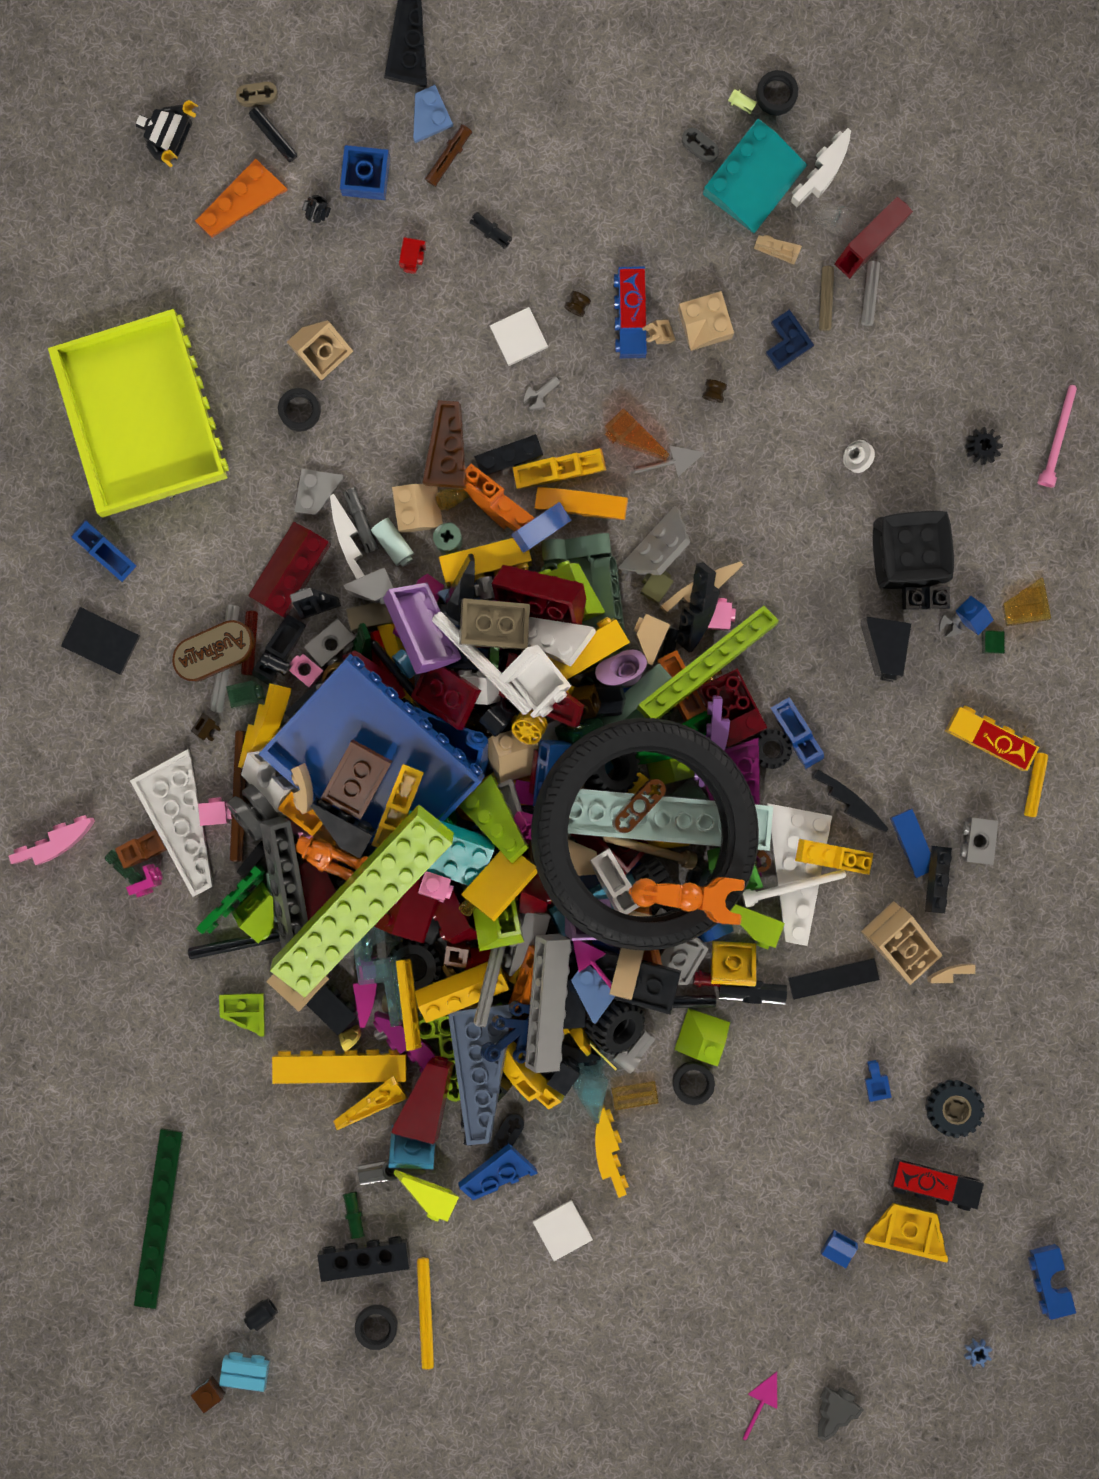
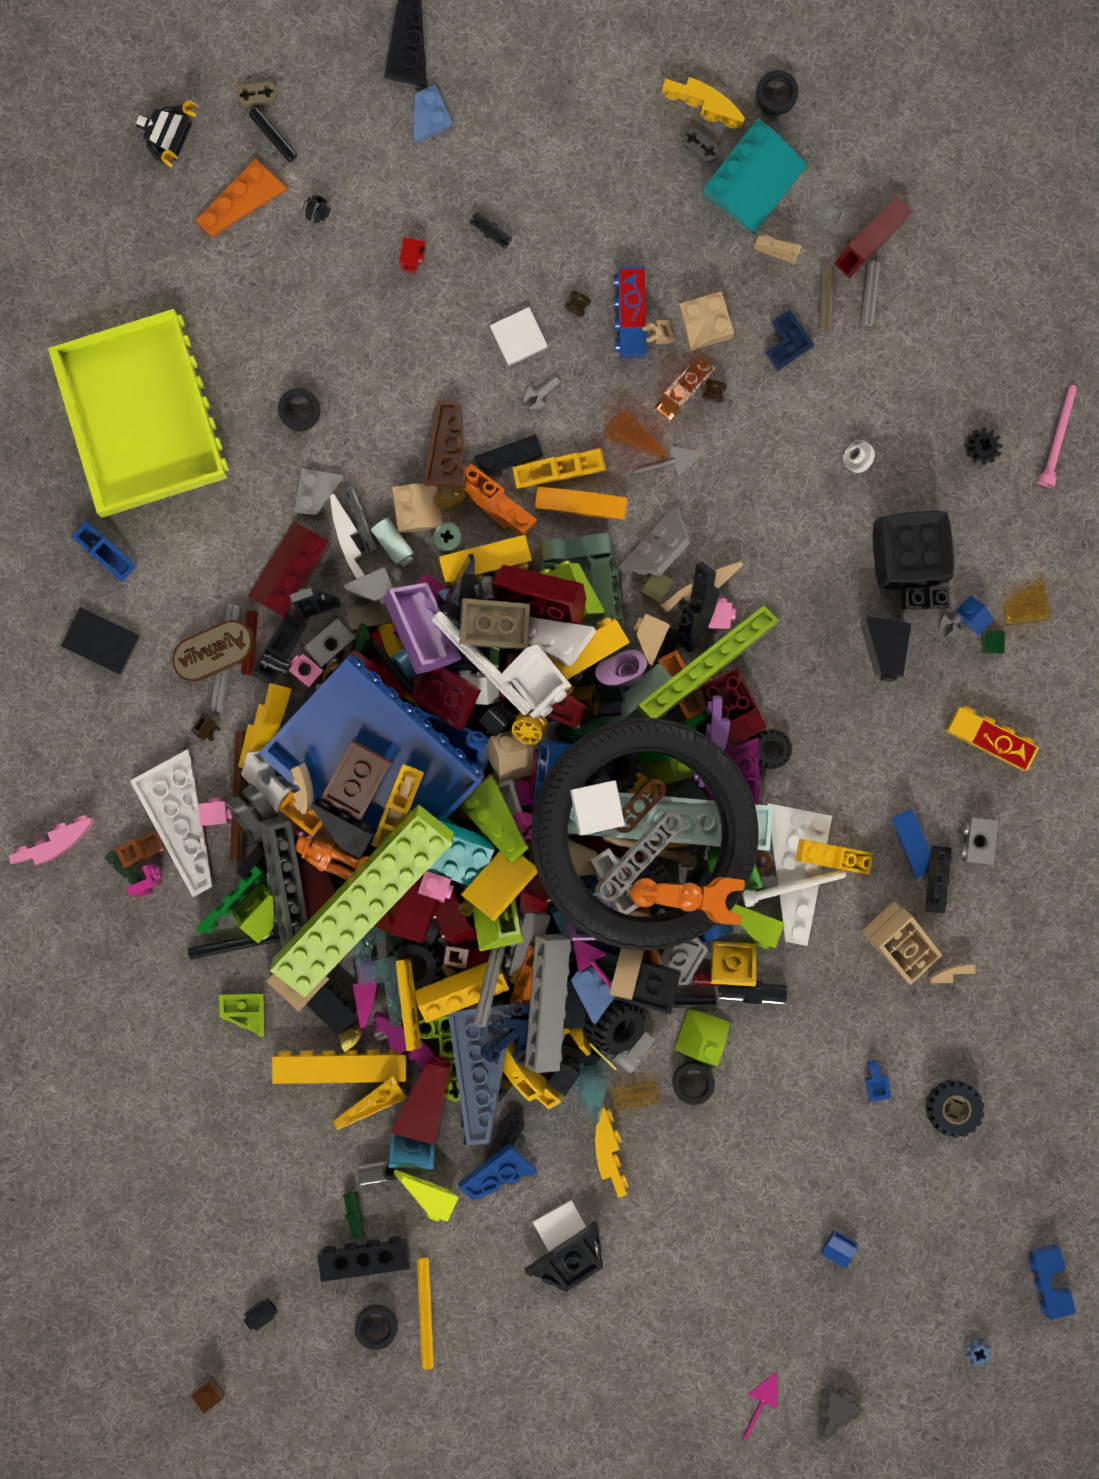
(158, 1218): dark green plate -> none
(244, 1372): medium azure brick -> none
(245, 695): clear green piece -> none
(320, 347): tan slope -> none
(365, 172): blue brick -> none
(463, 134): reddish brown pin -> none
(541, 527): slope -> none
(571, 1260): none -> black wing
(597, 807): none -> white tile
(649, 852): none -> light grey beam
(684, 387): none -> clear orange slope
(714, 104): none -> yellow slope
(742, 101): yellowish green pin -> none
(798, 732): blue slope -> none
(828, 162): white slope -> none
(833, 978): black tile -> none
(855, 805): black slope -> none
(909, 1232): yellow wing -> none
(936, 1184): brick -> none
(1036, 785): yellow axle -> none

